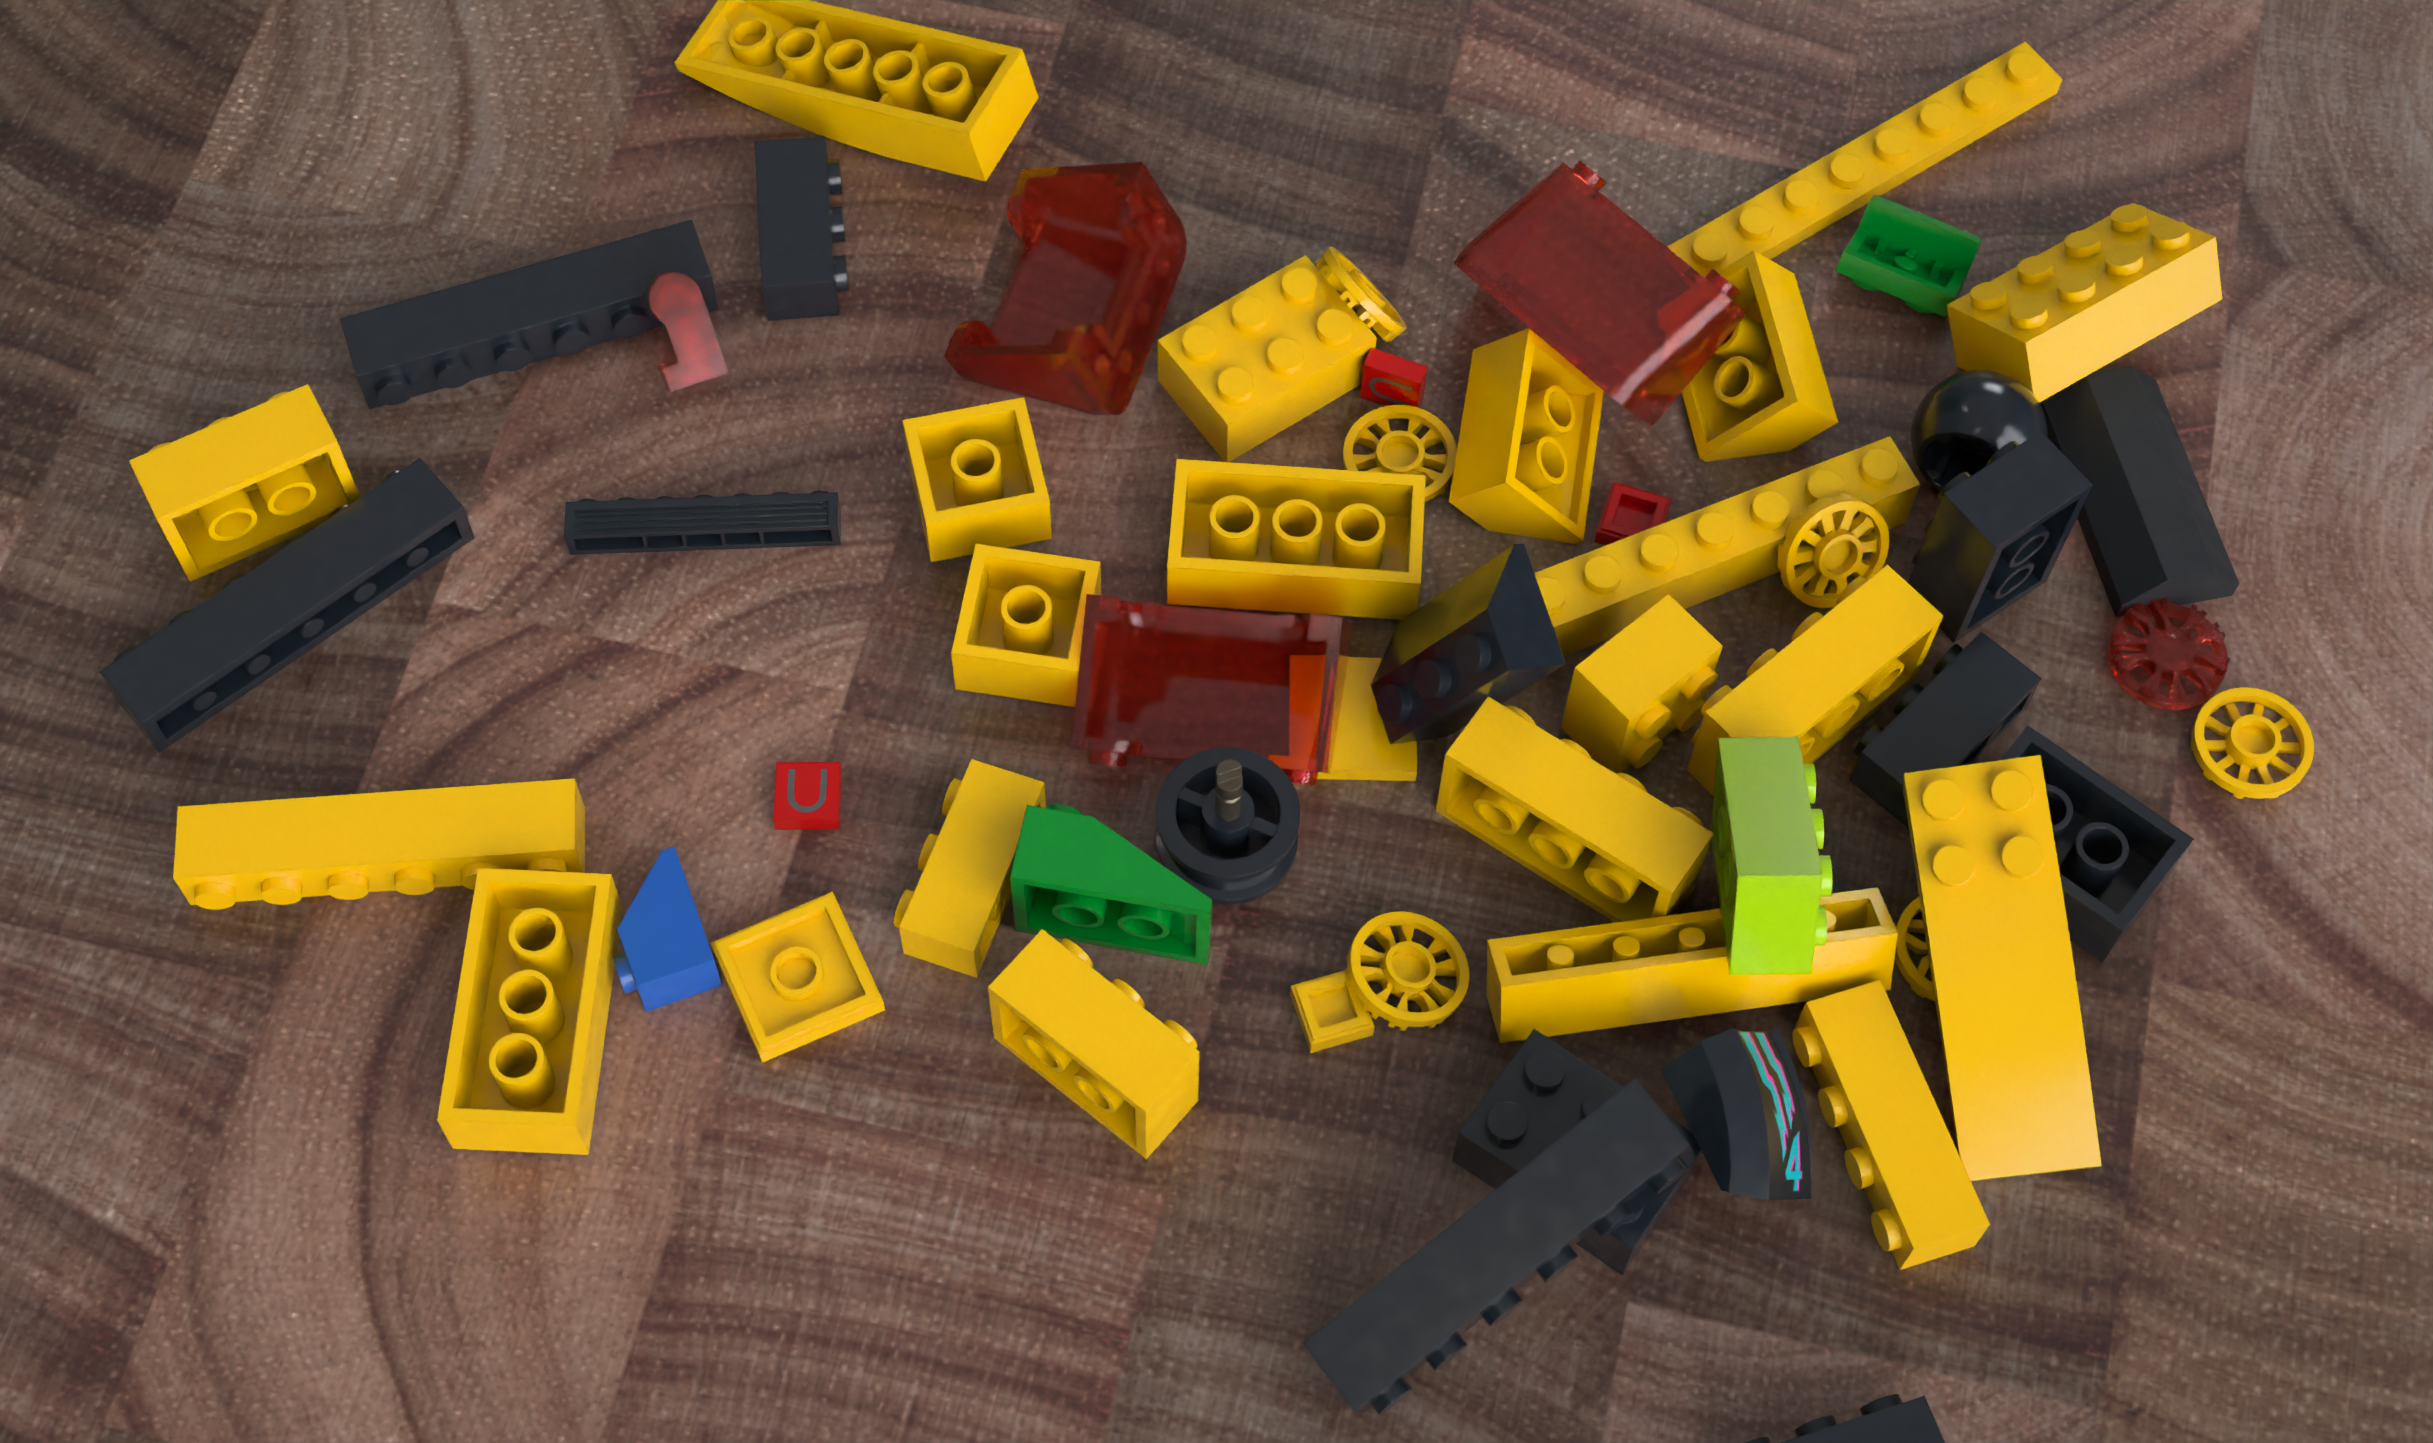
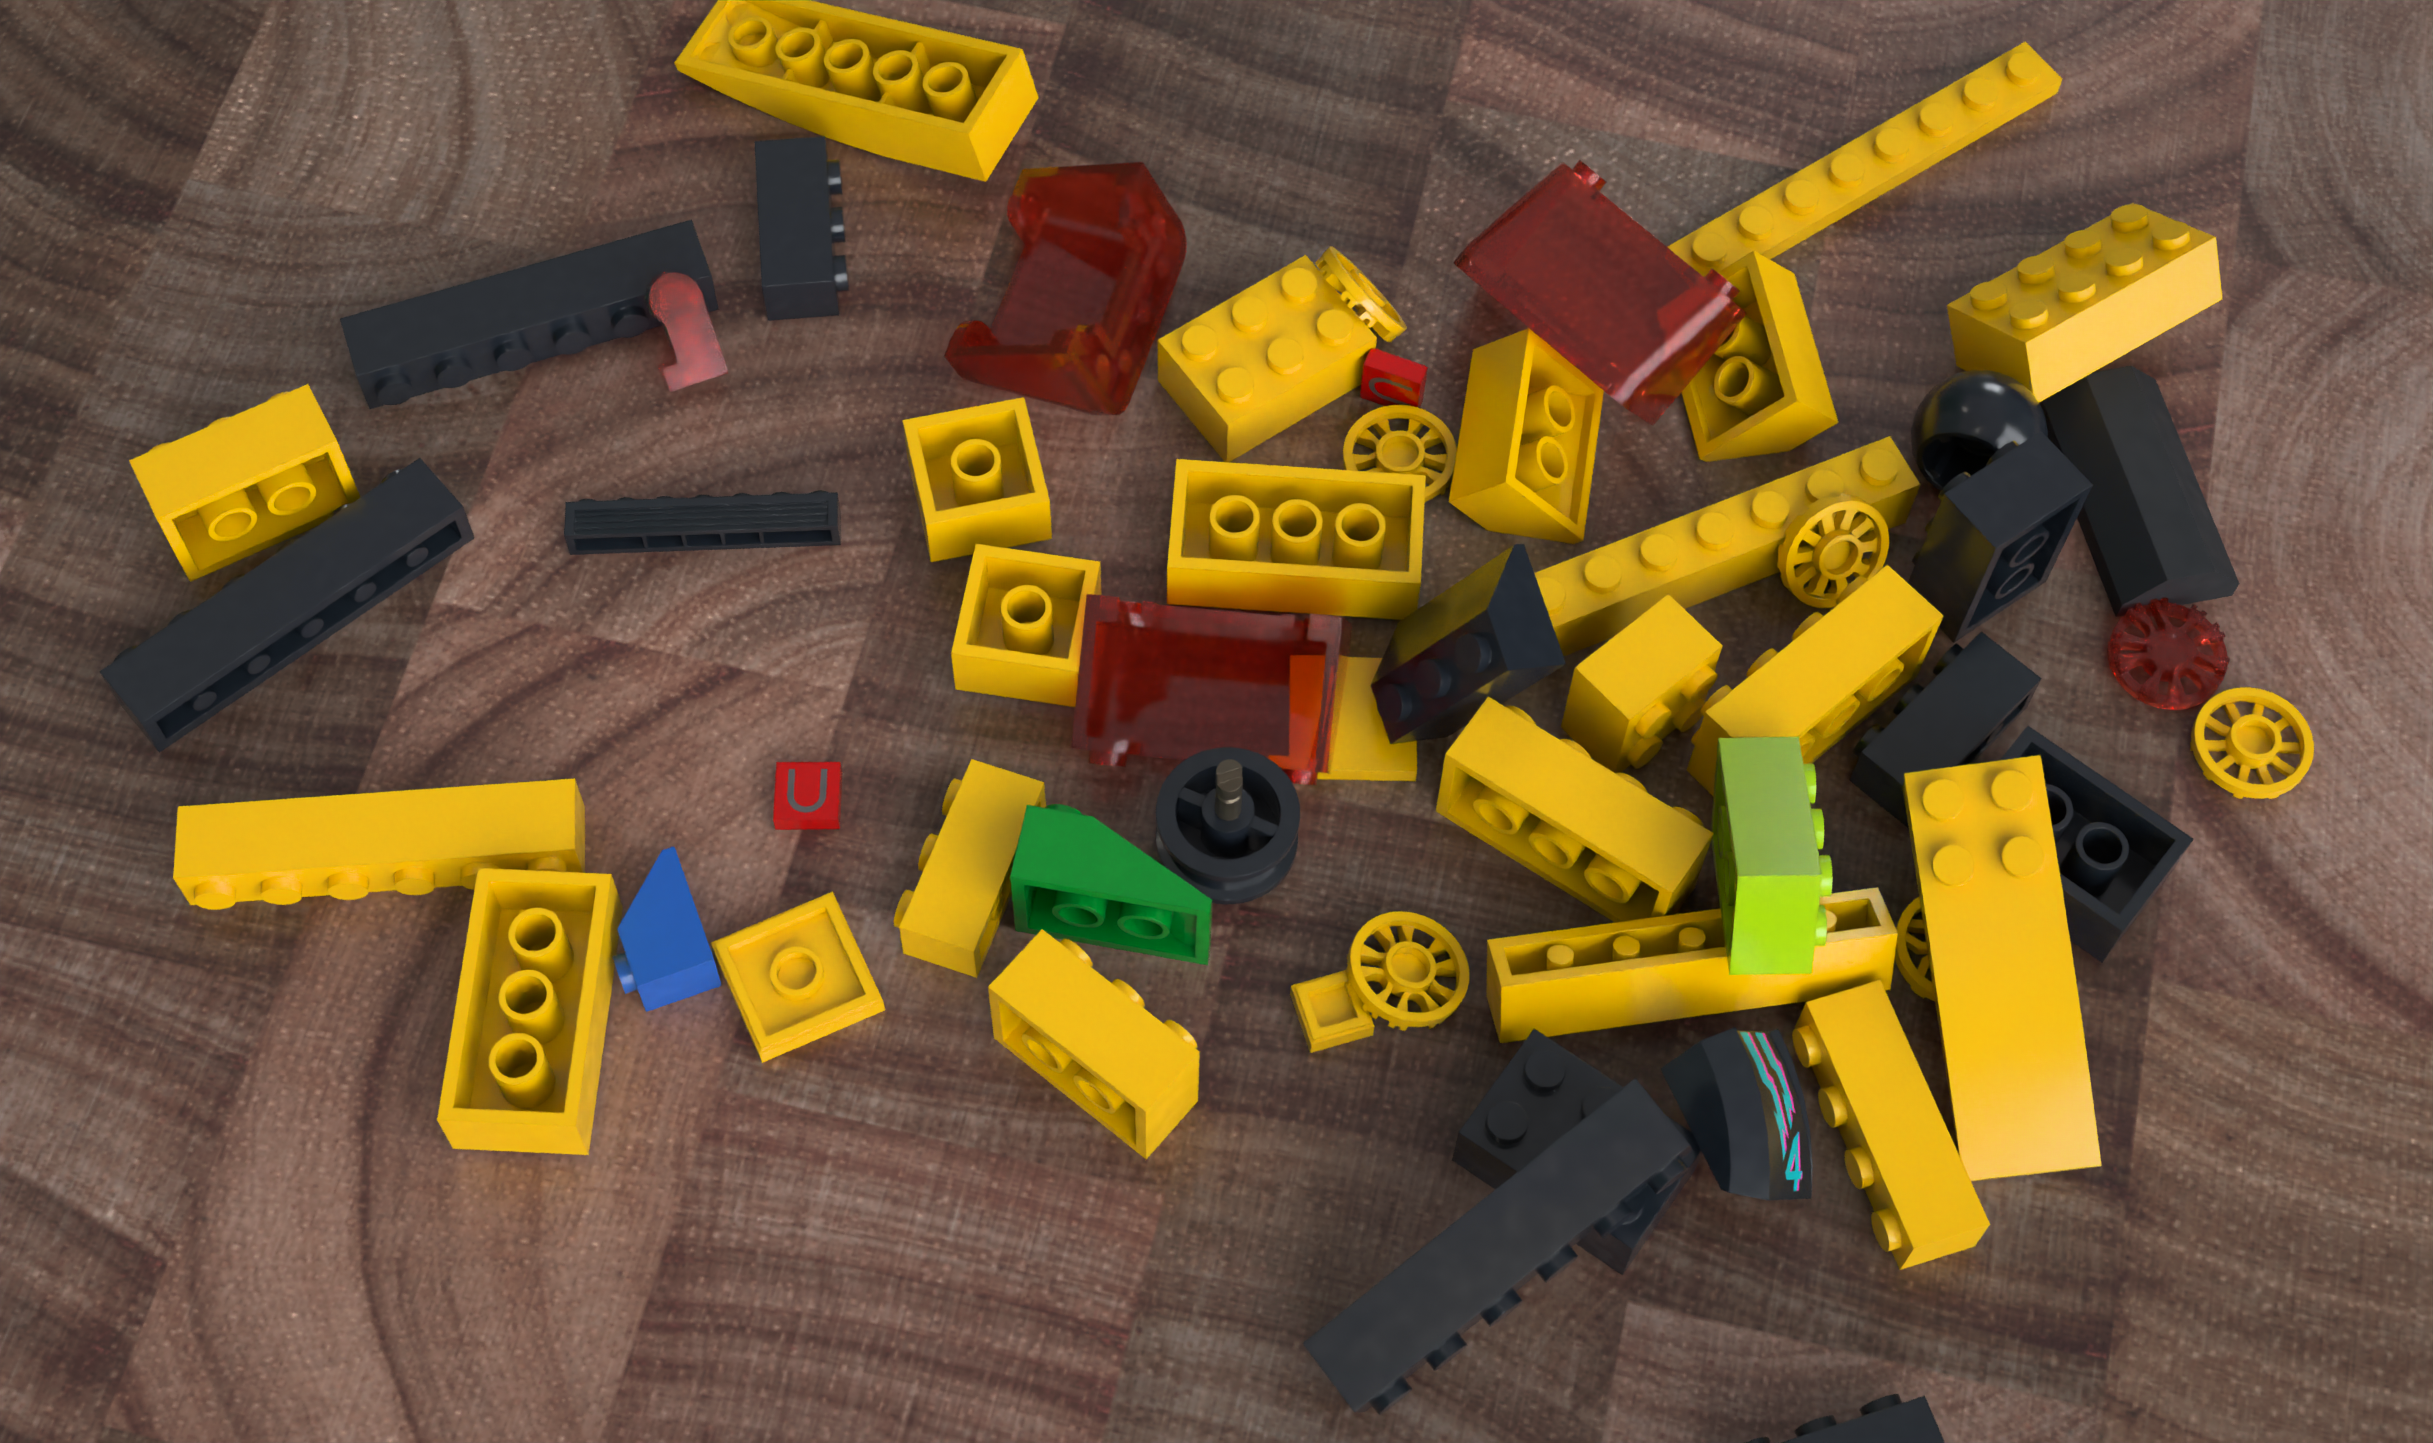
(1630, 512): red tile -> none
(1909, 256): green bracket -> none

